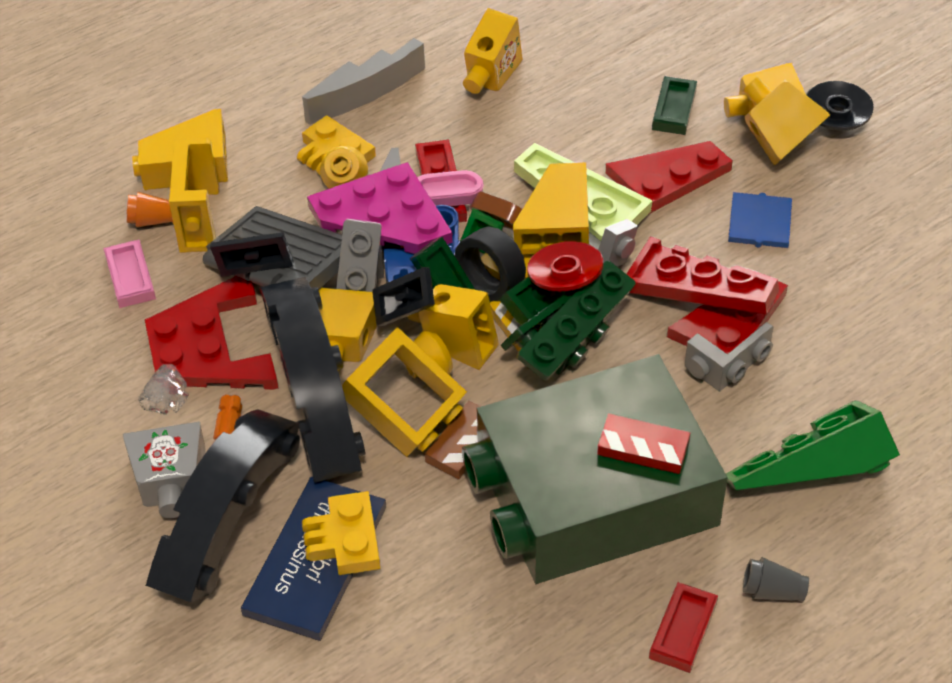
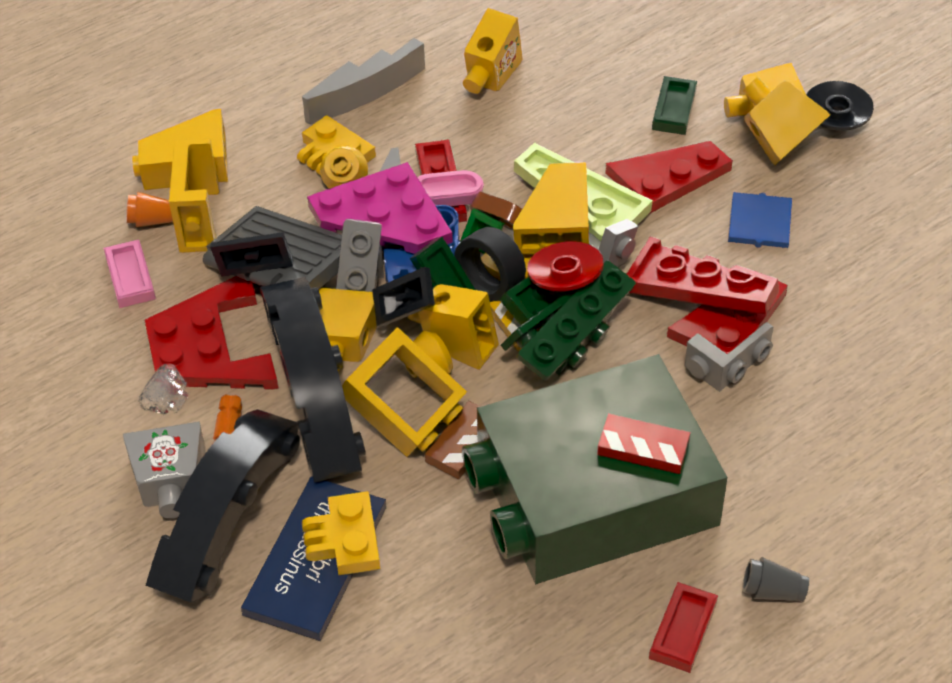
(841, 444): green wedge -> none

